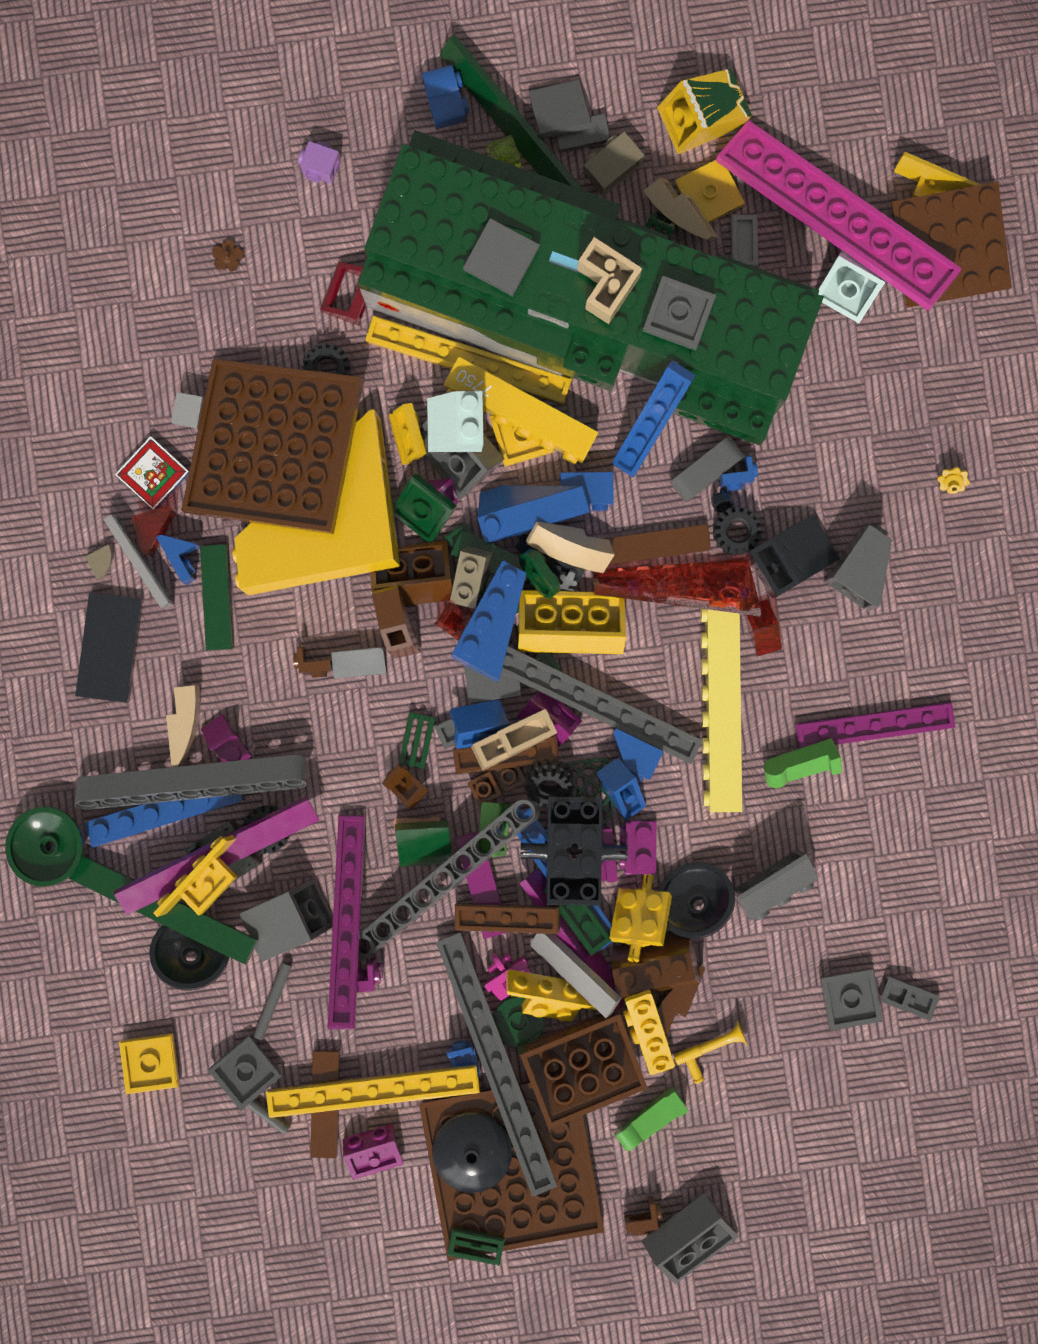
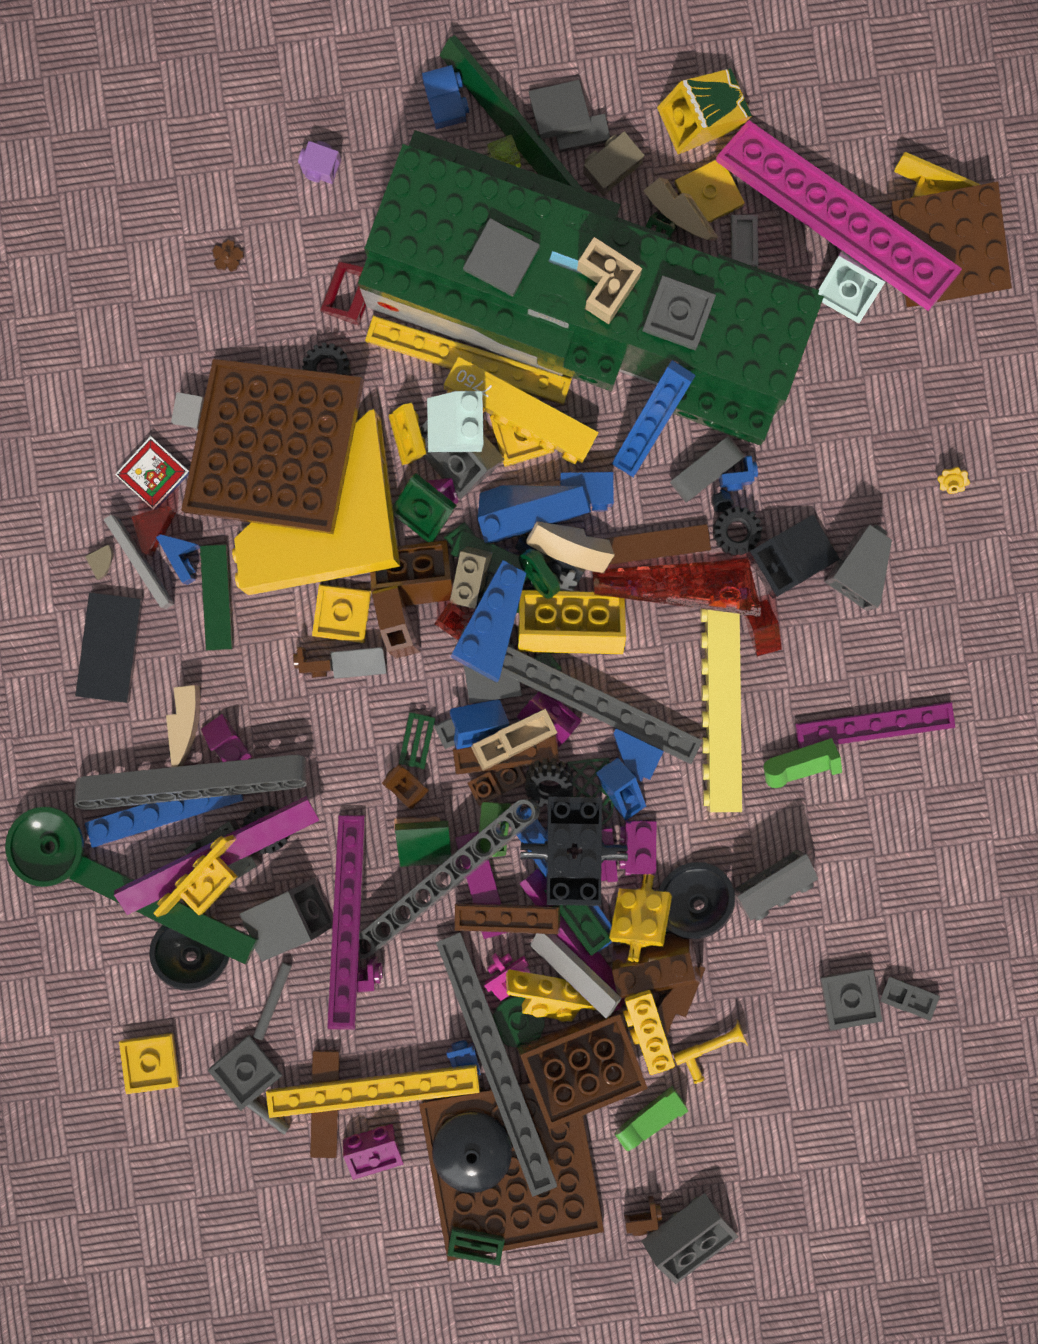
(341, 613): none -> yellow tile

